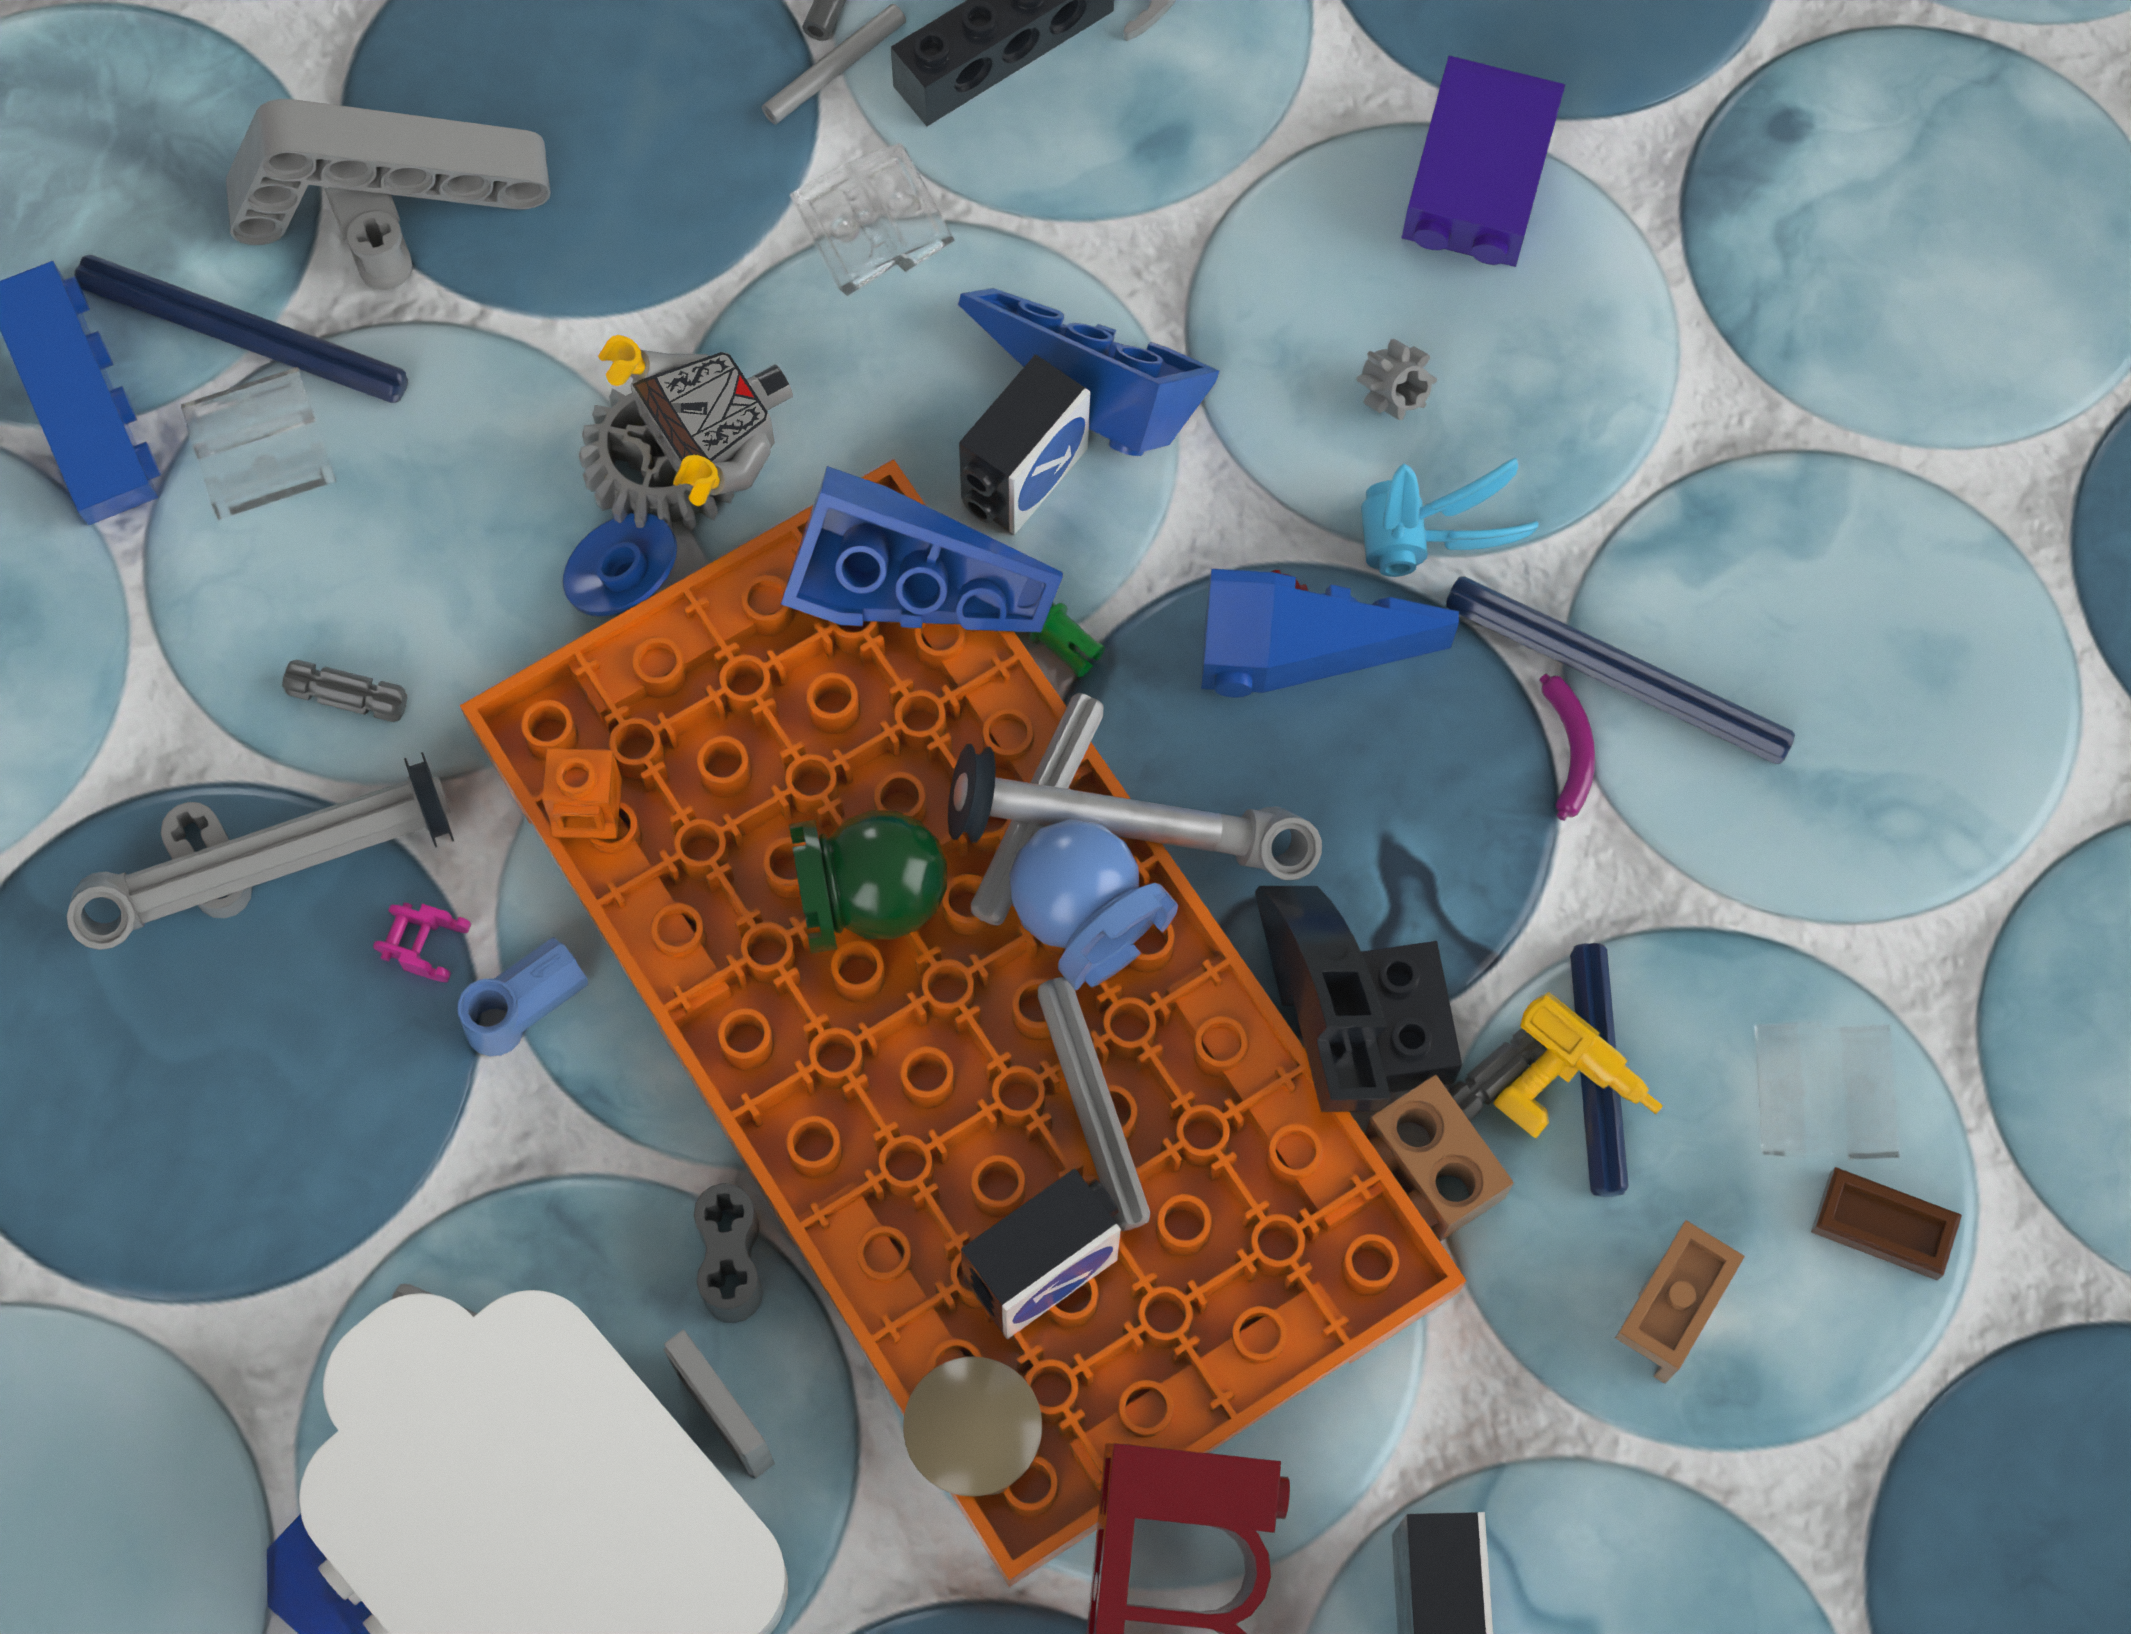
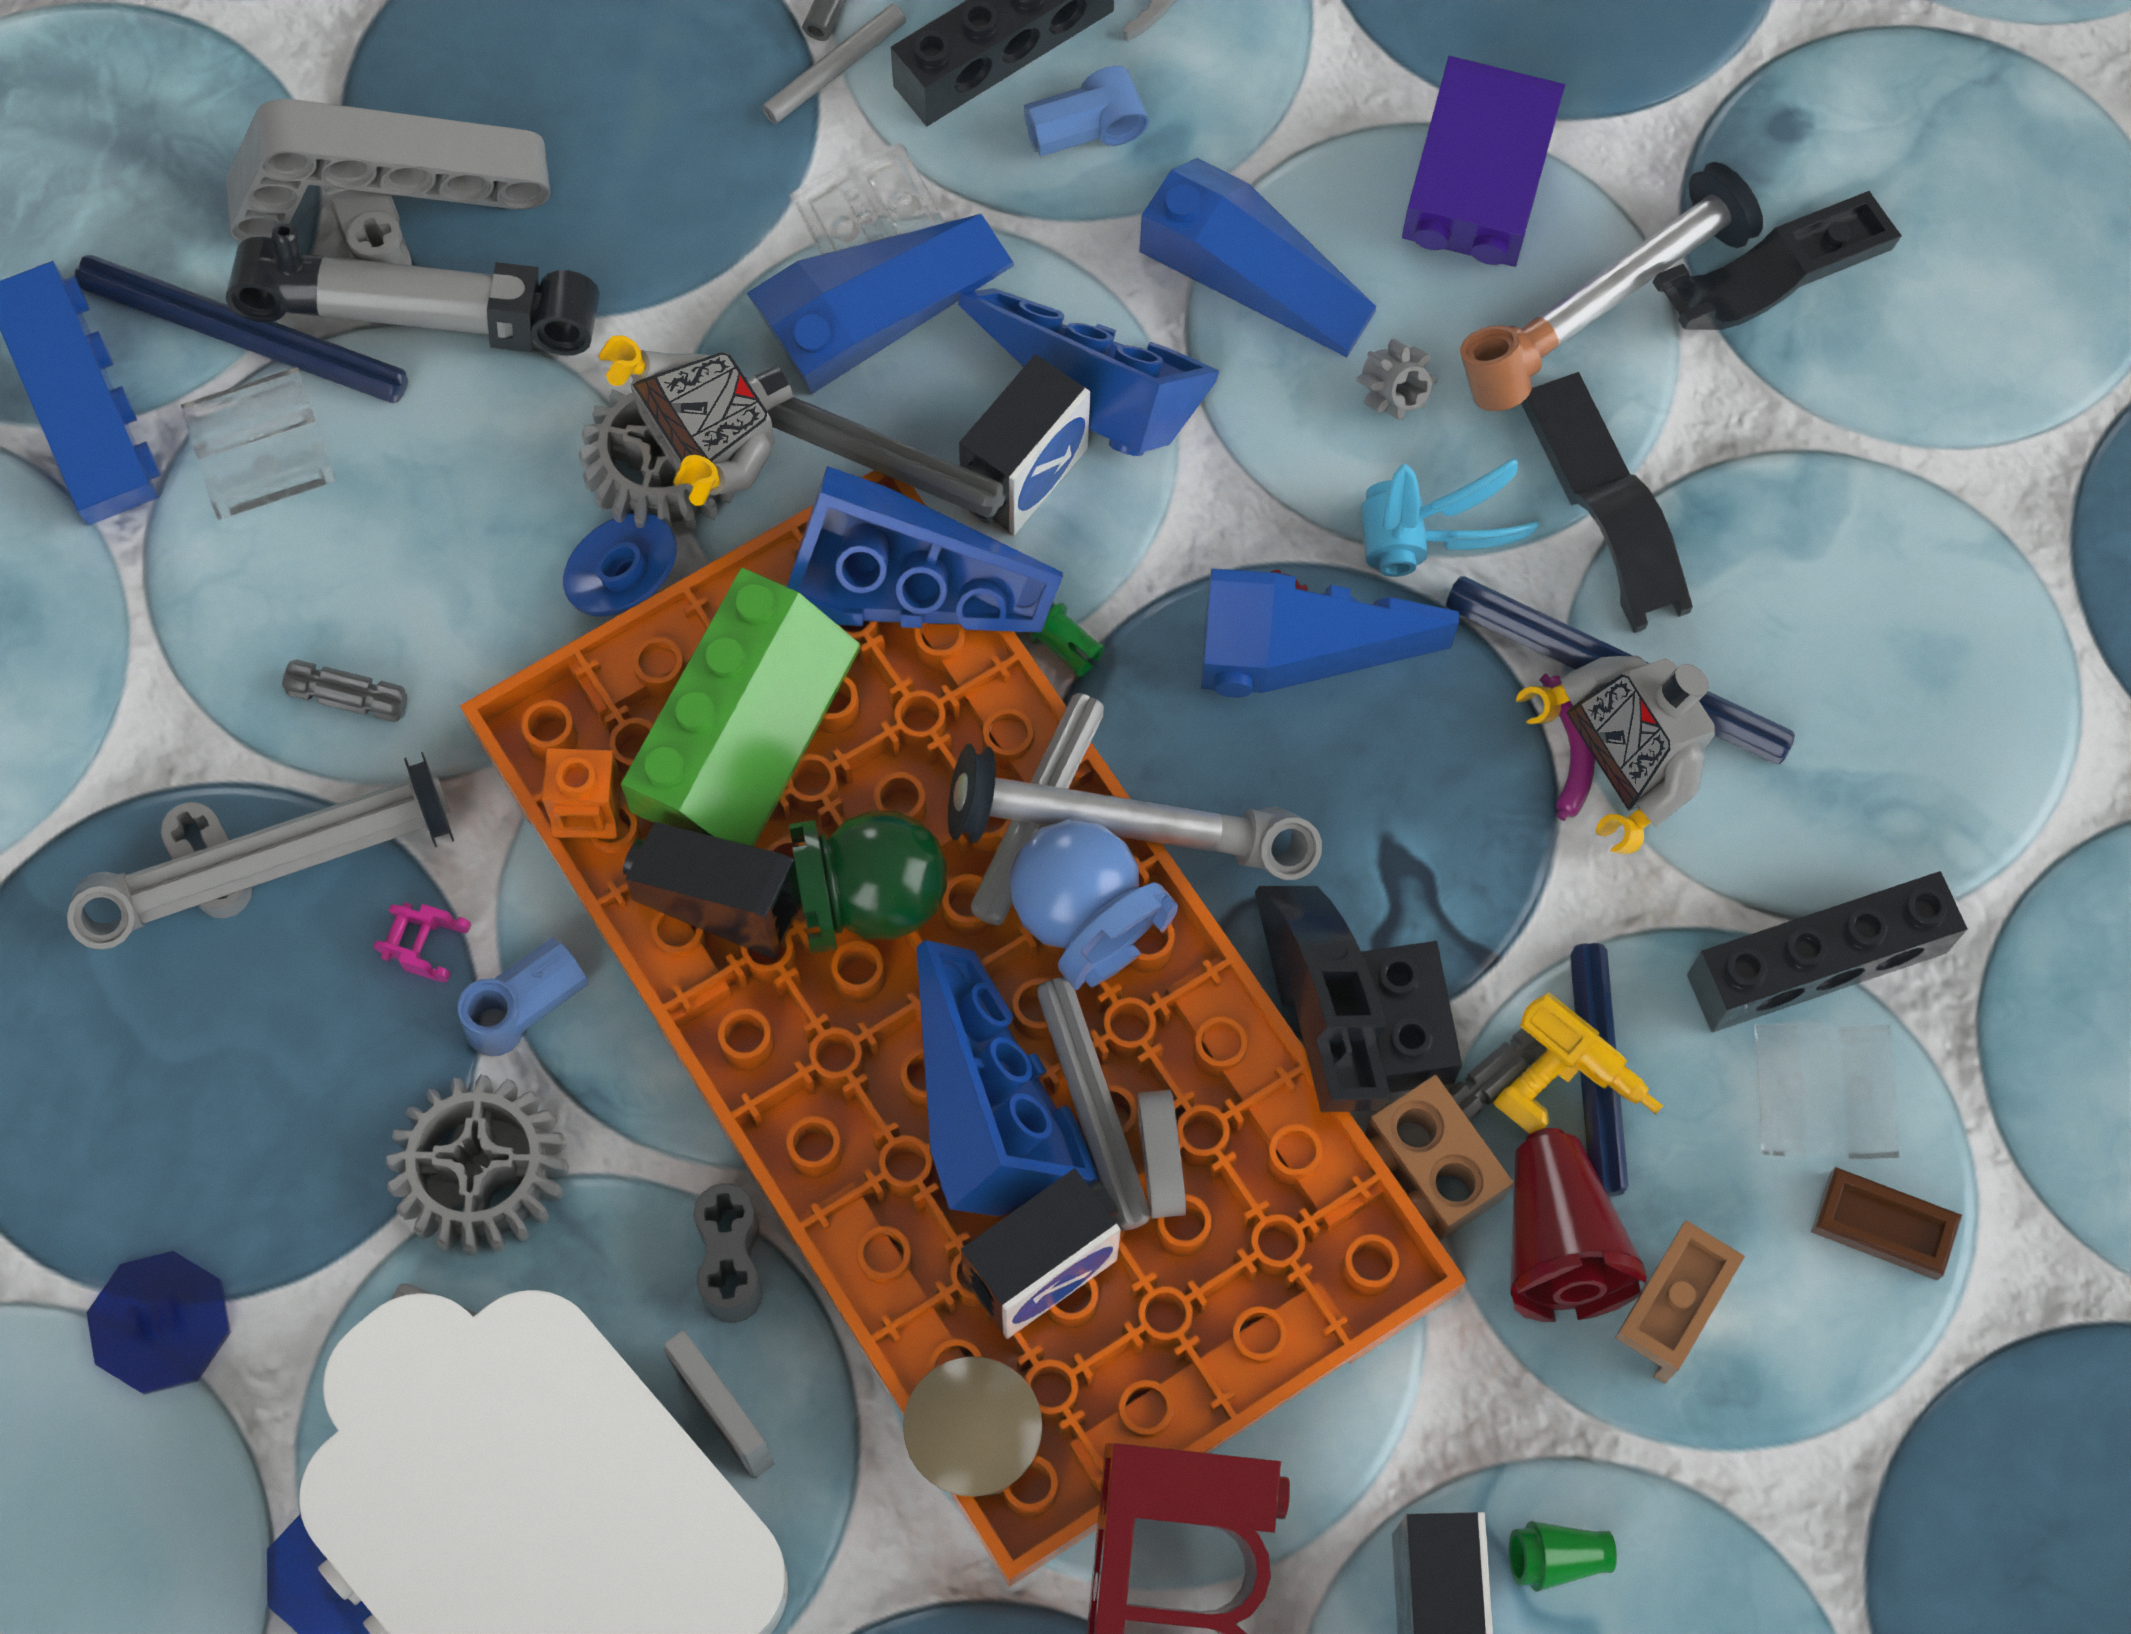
(158, 1322): none -> clear blue piece
(449, 1162): none -> light grey gear
(508, 306): none -> piece
(716, 885): none -> black slope
(741, 713): none -> bright green slope
(862, 298): none -> blue wedge
(888, 456): none -> dark grey axle
(988, 1113): none -> blue wedge
(1101, 109): none -> medium blue piece
(1161, 1154): none -> light grey beam
(1246, 250): none -> blue wedge
(1504, 357): none -> piece
(1556, 1554): none -> green cone
(1567, 1234): none -> dark red cone
(1617, 501): none -> black piece
(1641, 730): none -> light grey torso
(1780, 264): none -> black piece
(1826, 951): none -> black brick

